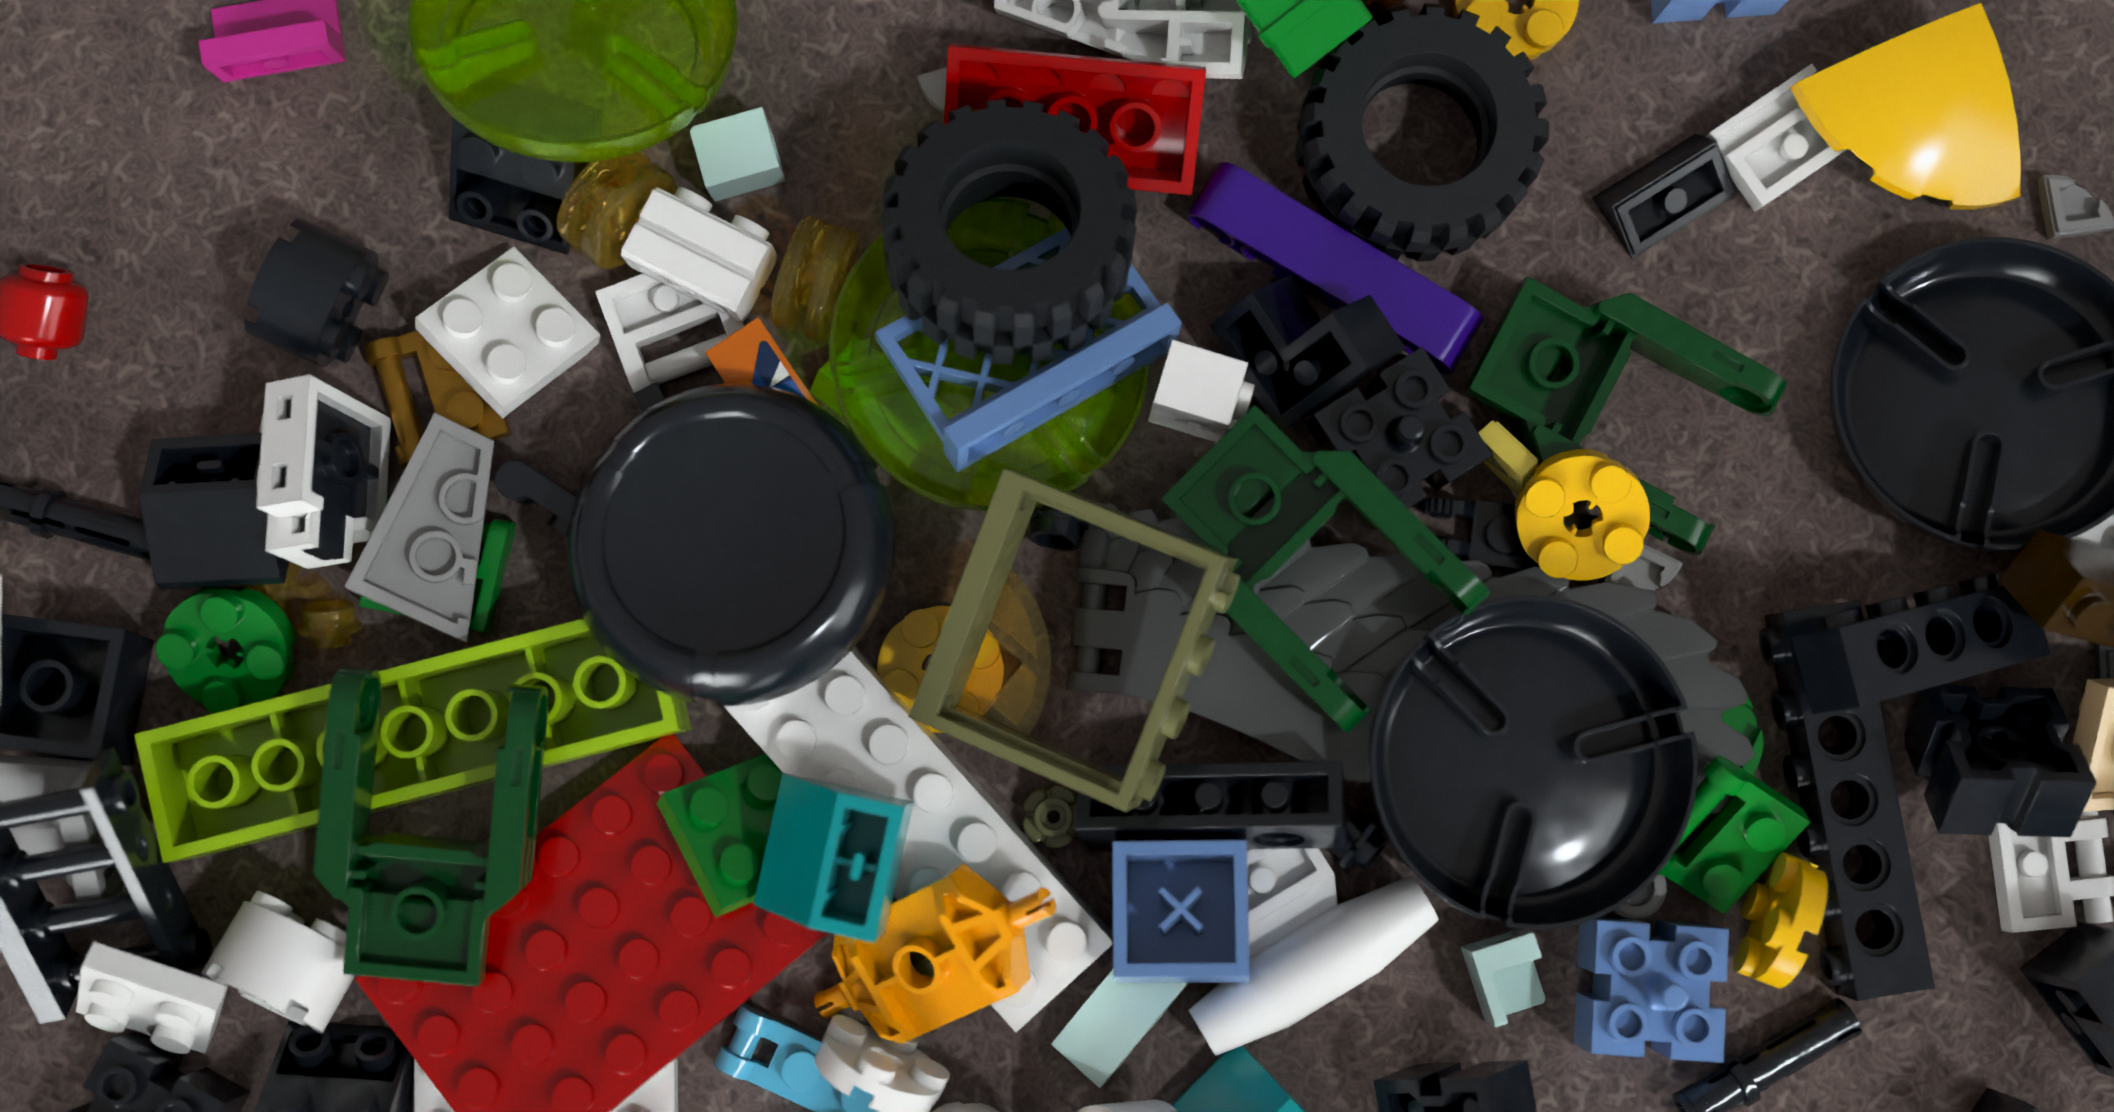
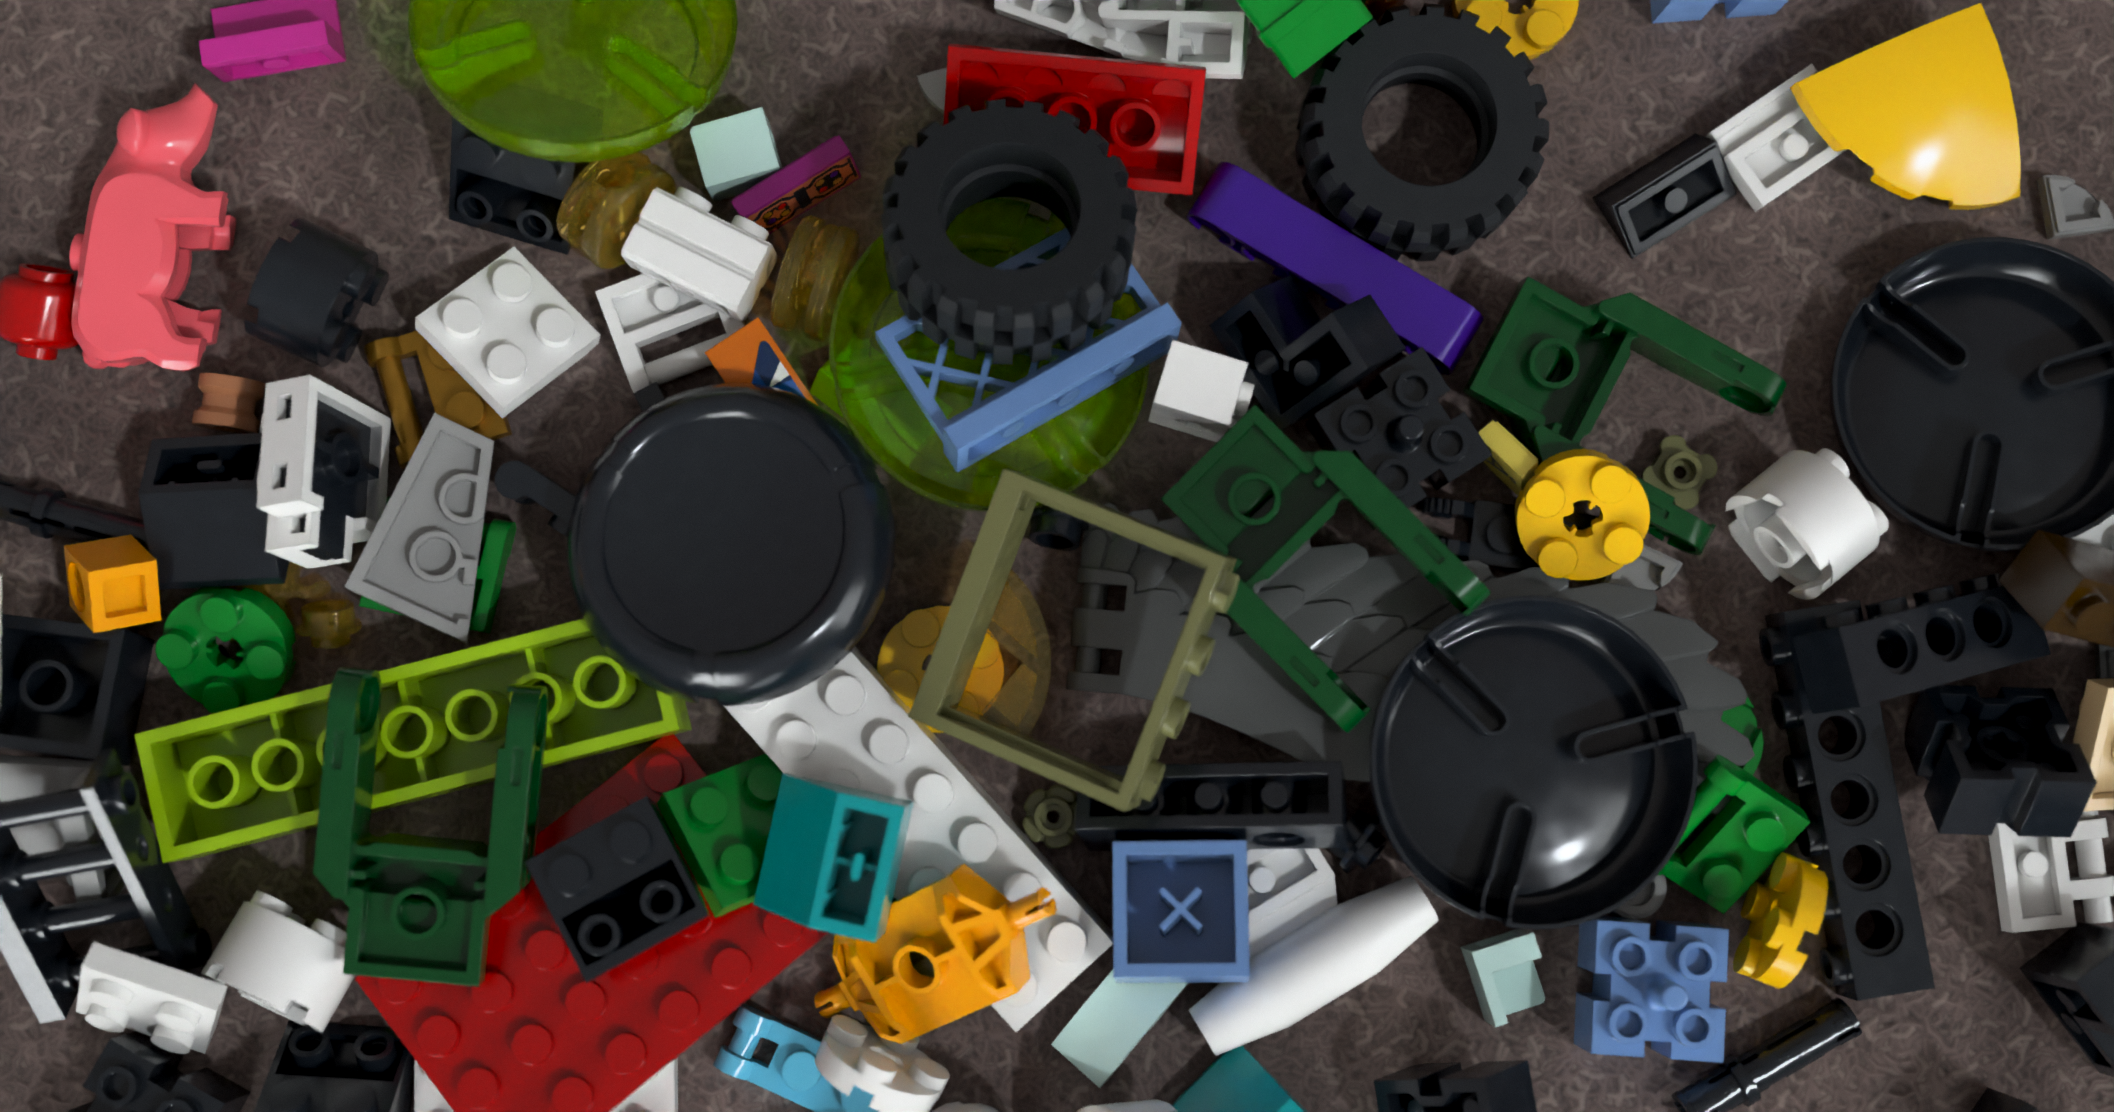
(112, 583): none -> light orange brick
(142, 239): none -> coral animal
(228, 403): none -> nougat wheel
(618, 888): none -> black slope
(798, 185): none -> tile
(1696, 467): none -> olive plate
(1805, 521): none -> white brick

